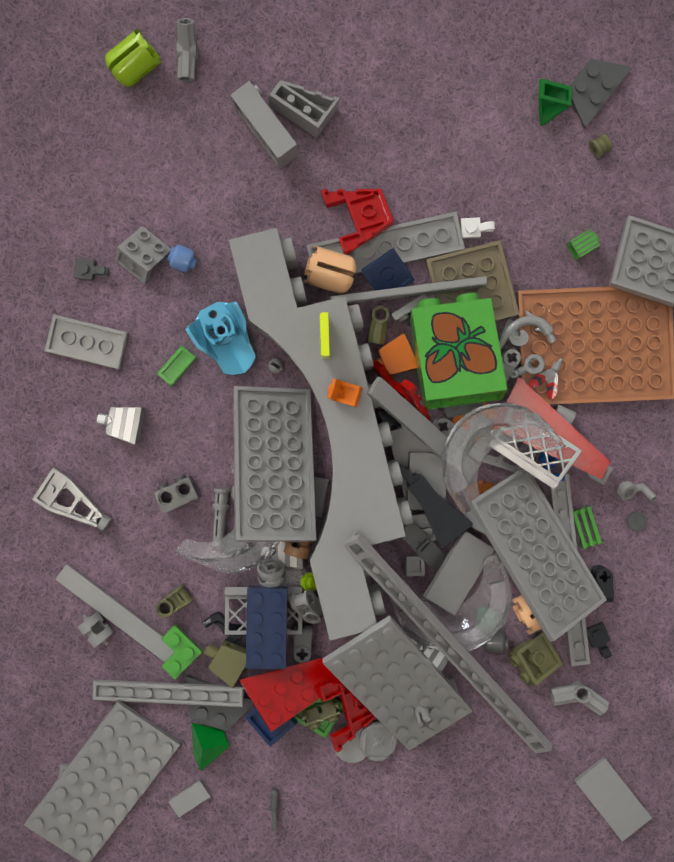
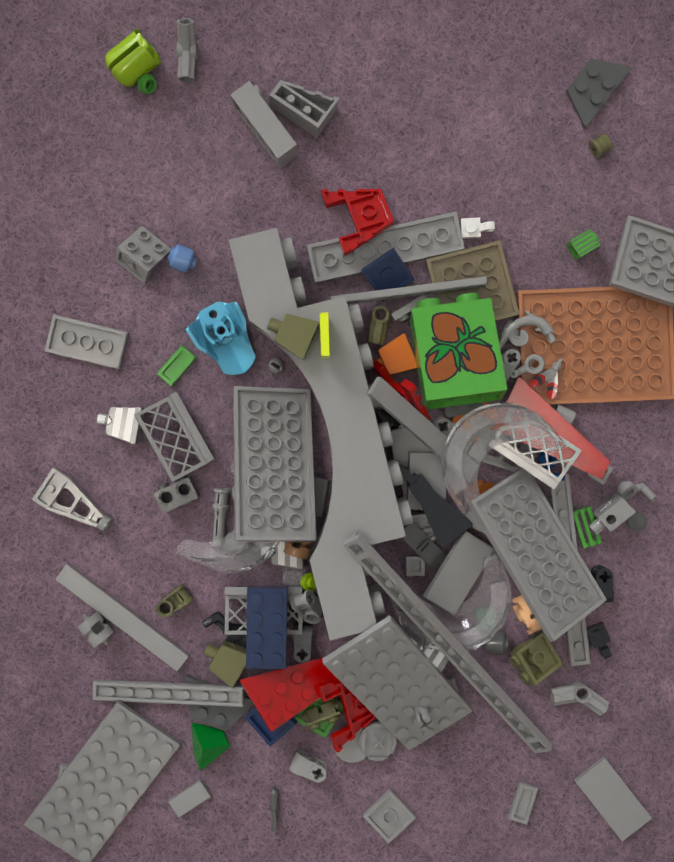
(87, 269): dark grey plate -> none
(146, 84): none -> bright green plate
(184, 651): bright green plate -> none
(188, 428): none -> light grey fence
(271, 573): light grey wheel -> none
(294, 333): none -> olive torso
(306, 765): none -> light grey piece
(330, 270): light nougat cylinder -> none
(344, 392): orange bracket -> none
(389, 815): none -> light grey tile
(523, 802): none -> light grey tile
(552, 99): green slope -> none
(616, 509): none -> light grey torso

